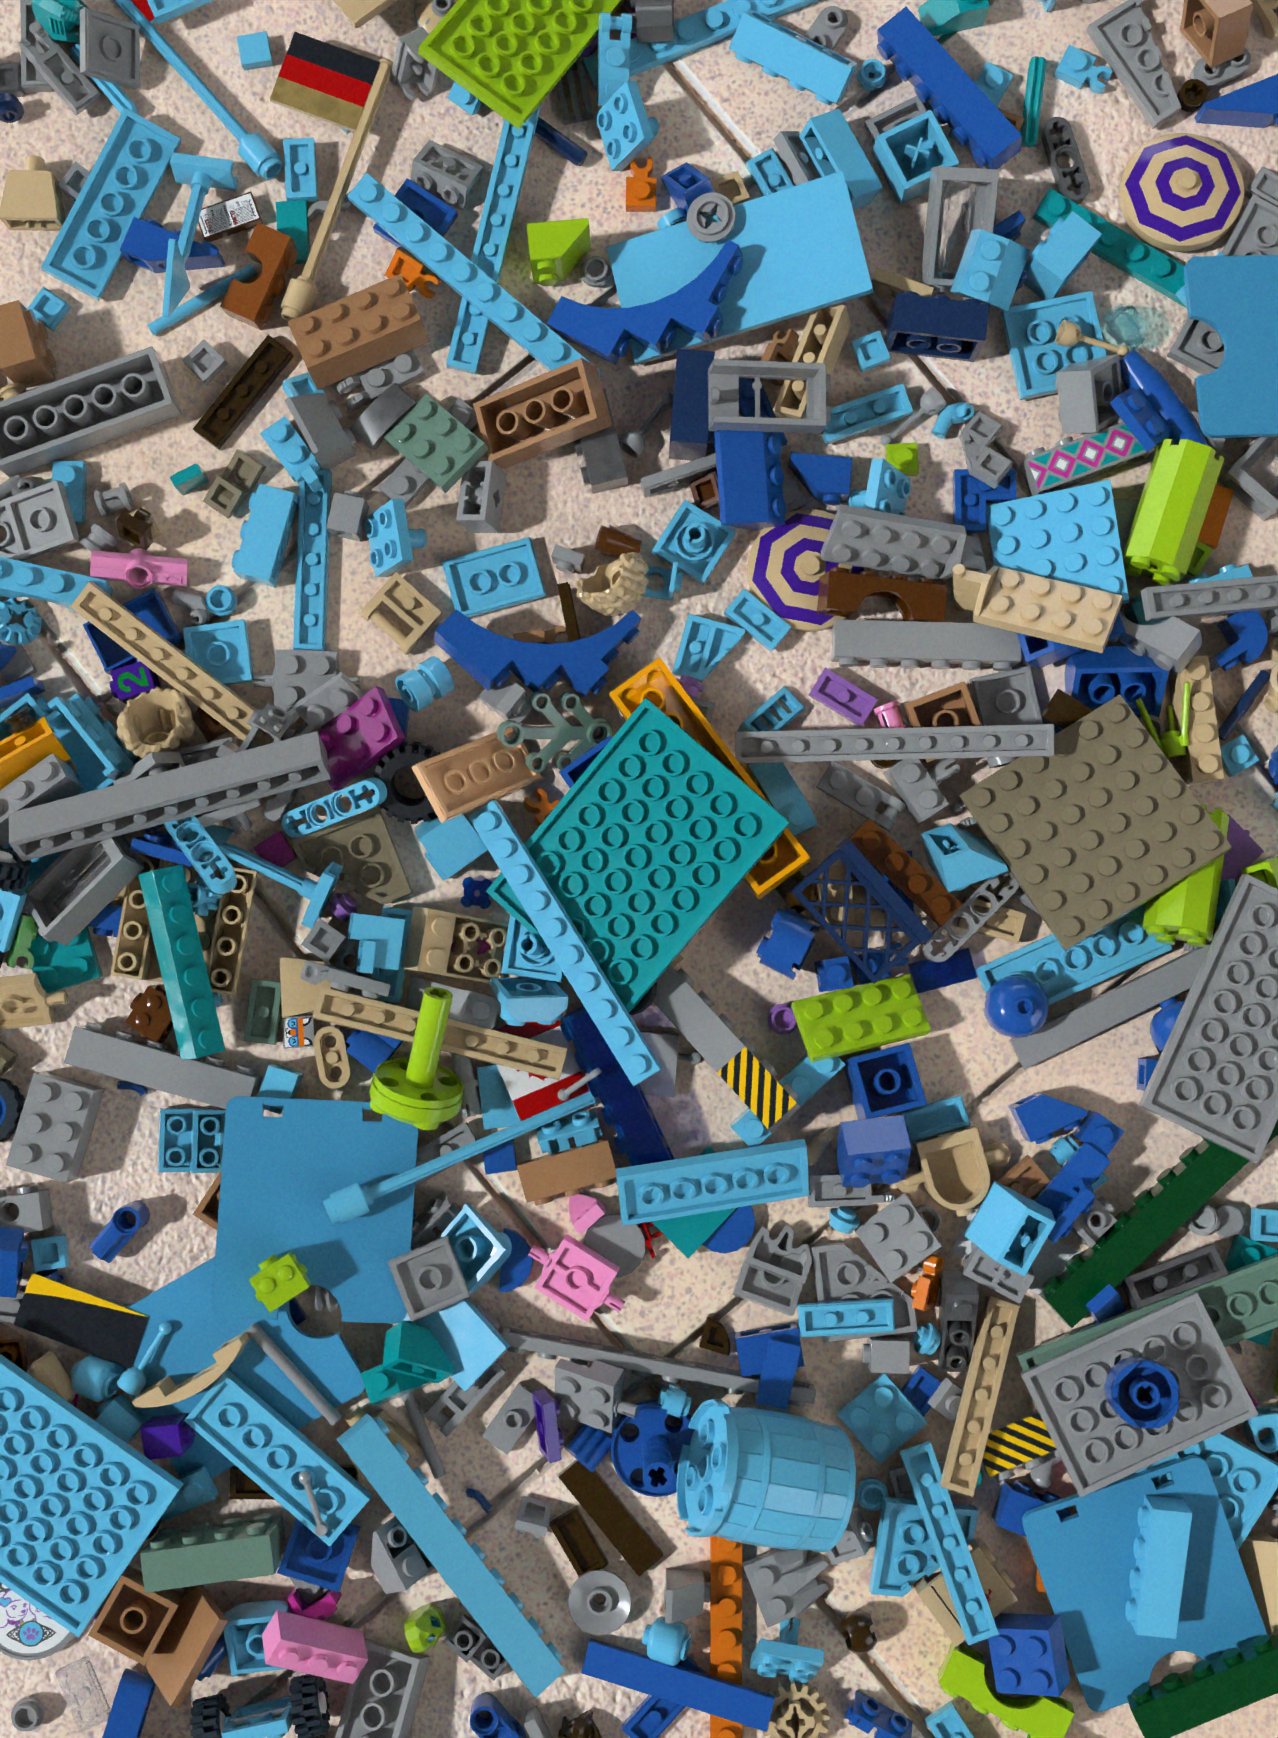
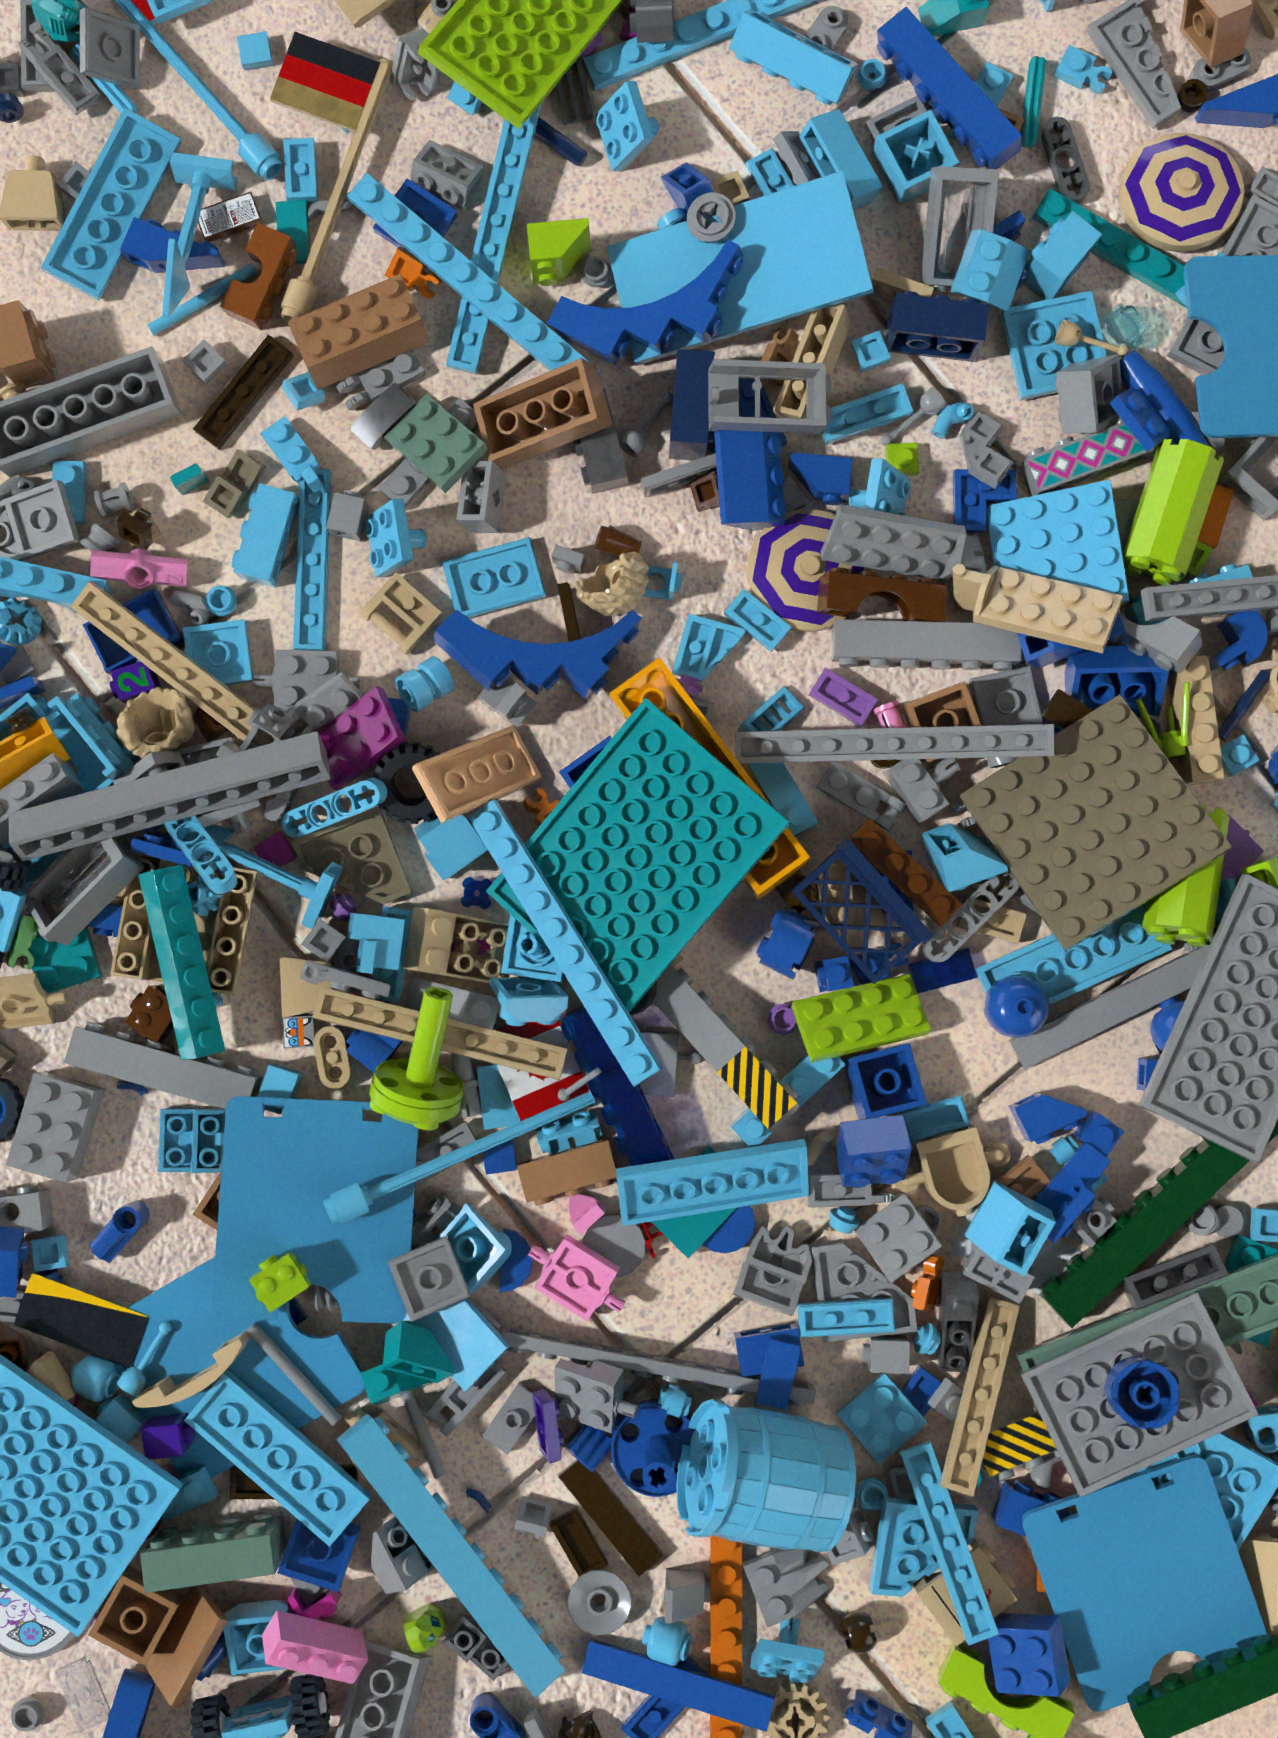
(49, 308): medium azure tile -> none
(263, 1012): sand green plate -> none
(321, 1527): light grey hinge -> none
(322, 429): light grey slope -> none
(540, 636): medium nougat plate -> none
(560, 733): sand green plant -> none
(612, 55): medium azure plate -> none
(641, 188): orange plate -> none
(694, 542): medium azure plate -> none
(715, 1337): dark brown tile -> none
(1106, 1304): blue tile -> none
(1159, 1566): medium azure brick -> none

